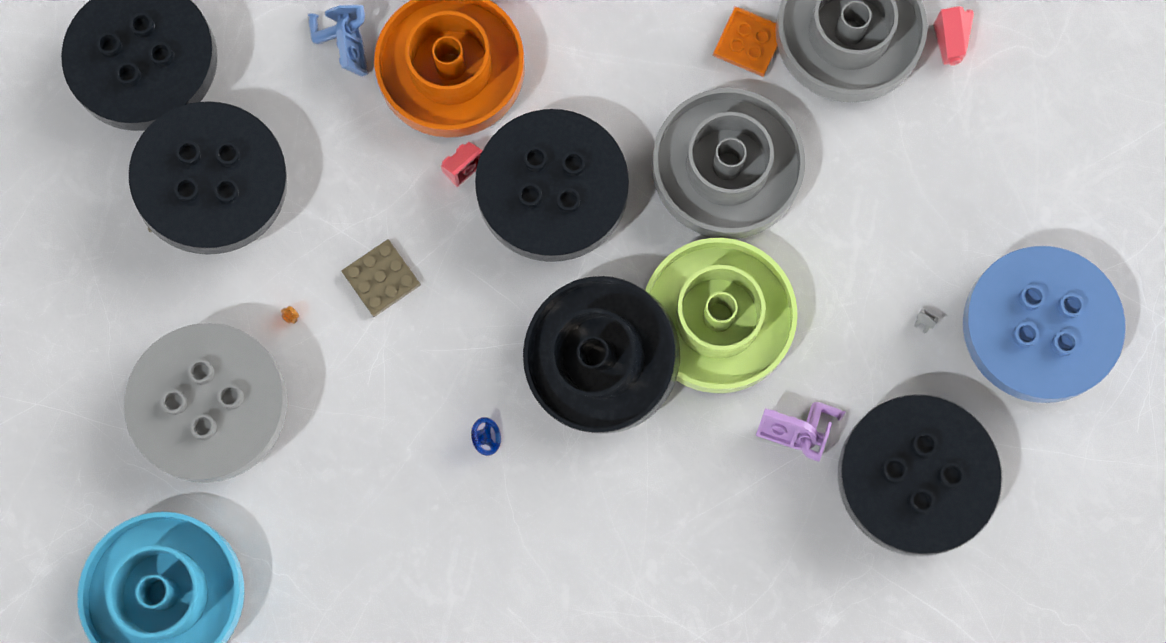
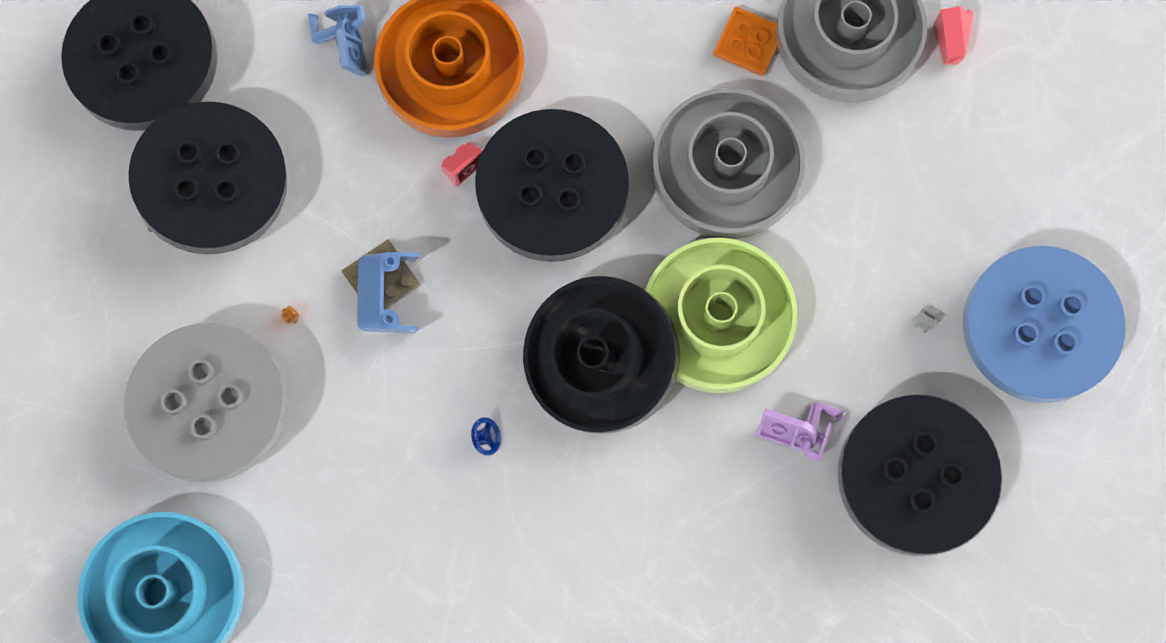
(371, 293): none -> medium blue windscreen

